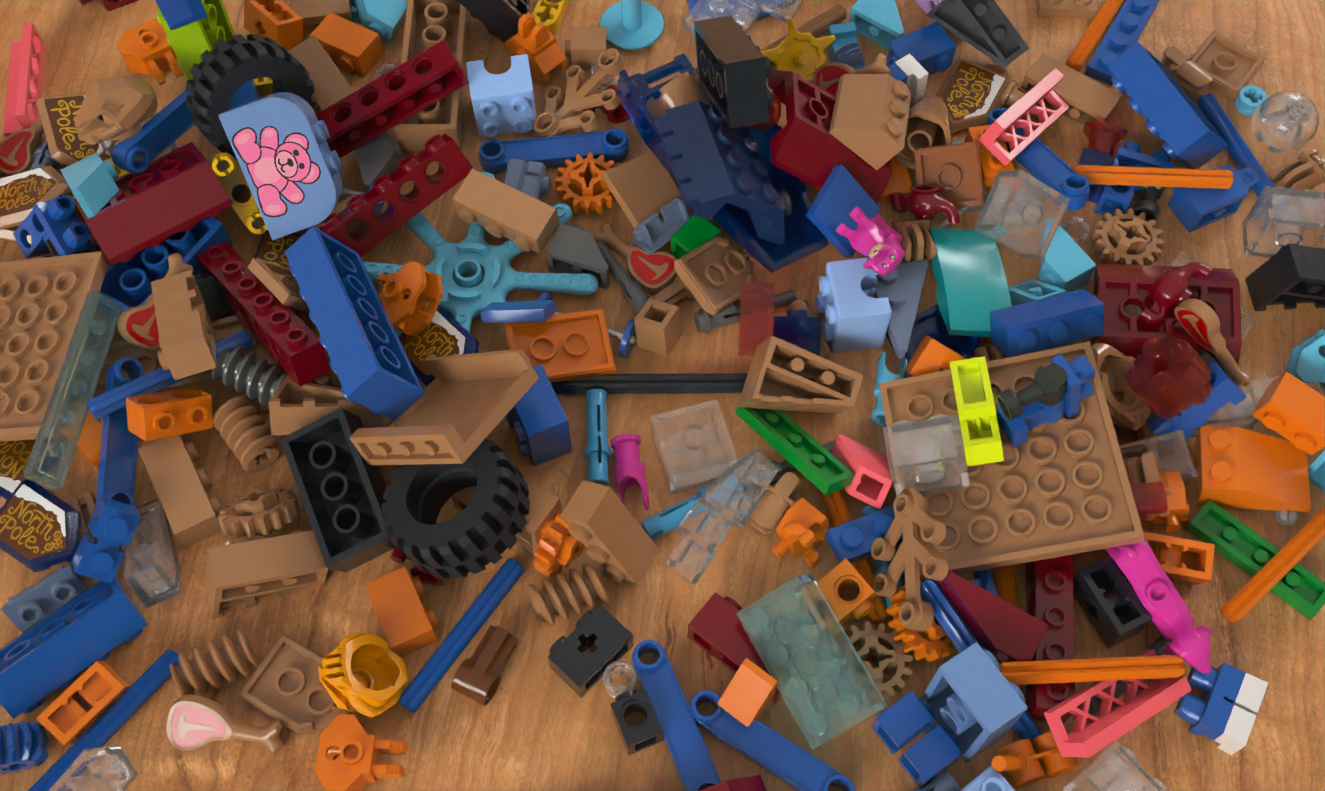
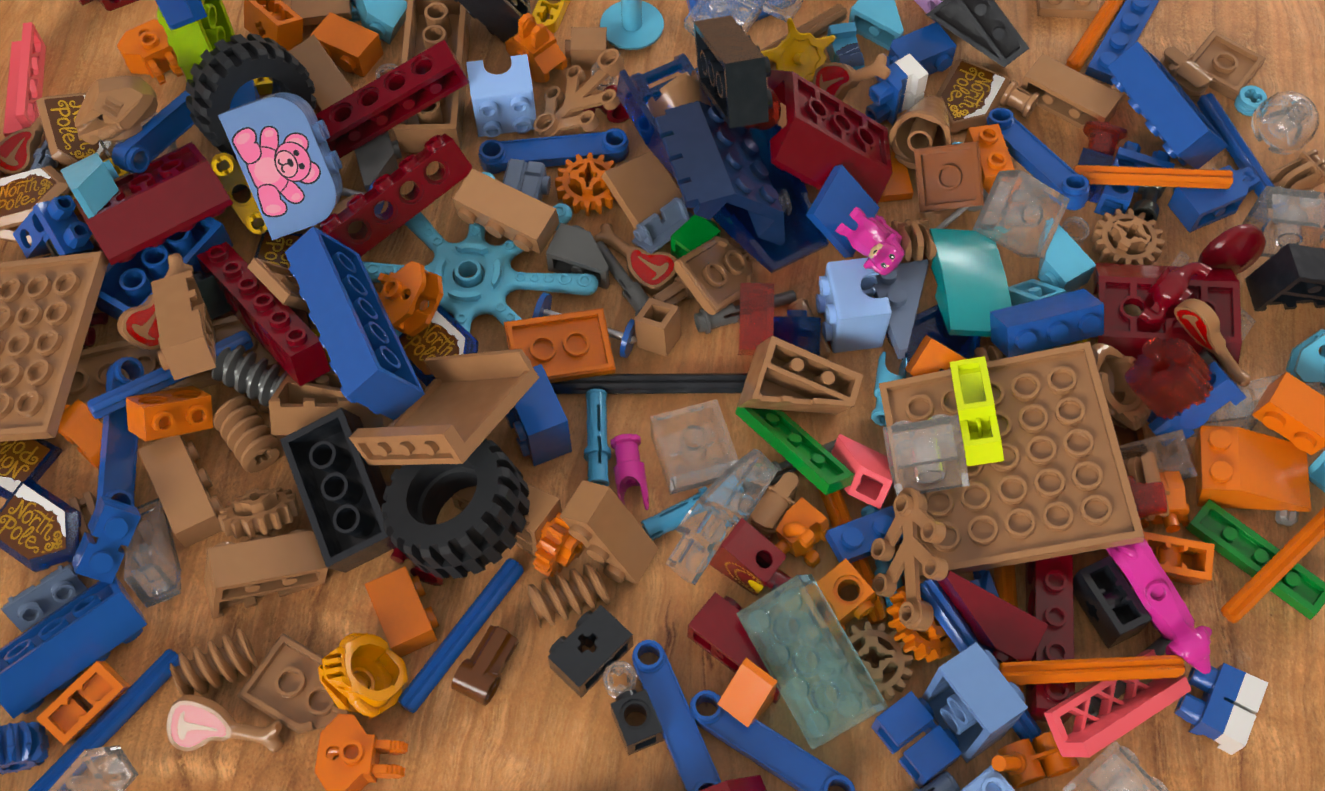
(72, 390): clear light blue tile -> none
(518, 311): blue tile -> none
(750, 559): none -> dark red torso
(871, 116): medium nougat slope -> none
(924, 203): dark red piece -> none
(1019, 117): coral fence -> none
(1052, 394): hips -> none
(1235, 248): none -> dark red piece

